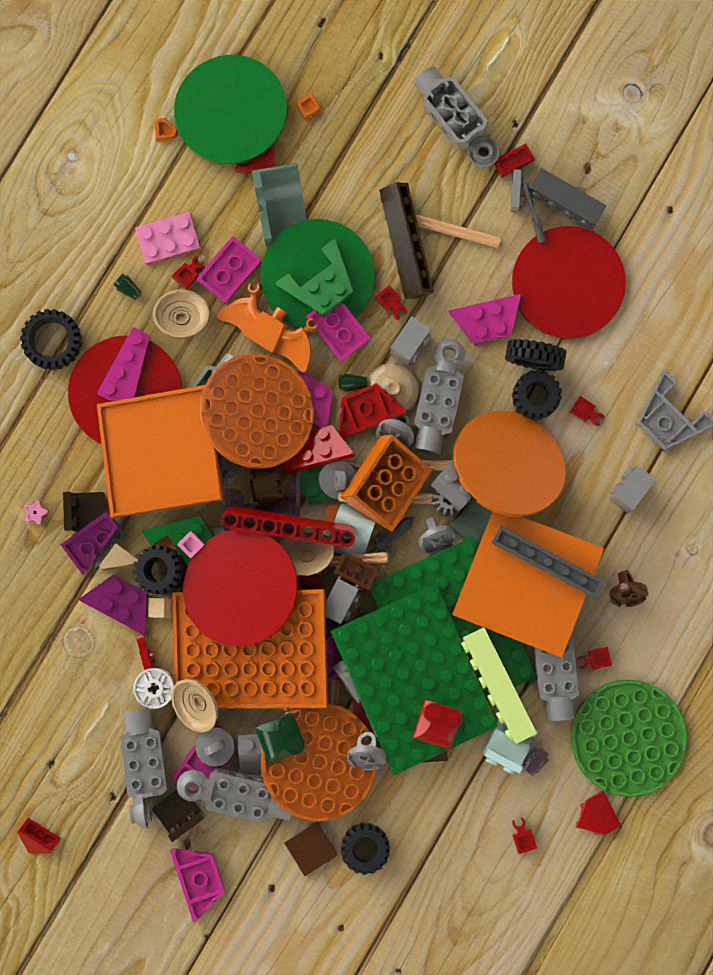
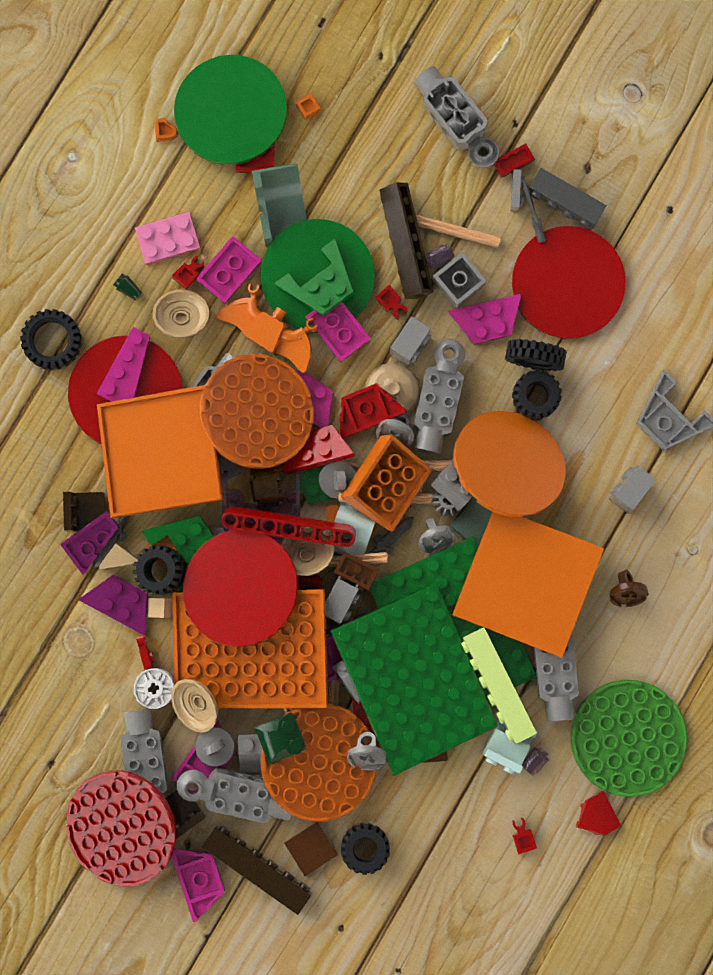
(36, 517): bright pink plate -> none
(37, 838): red slope -> none
(121, 828): none -> tile
(191, 544): bright pink plate -> none
(257, 870): none -> dark brown brick
(351, 382): dark green cone -> none
(437, 724): red slope -> none
(439, 256): none -> clear purple brick
(459, 280): none -> light grey brick
(548, 562): dark grey plate -> none
(584, 409): red plate -> none
(597, 658): red plate -> none

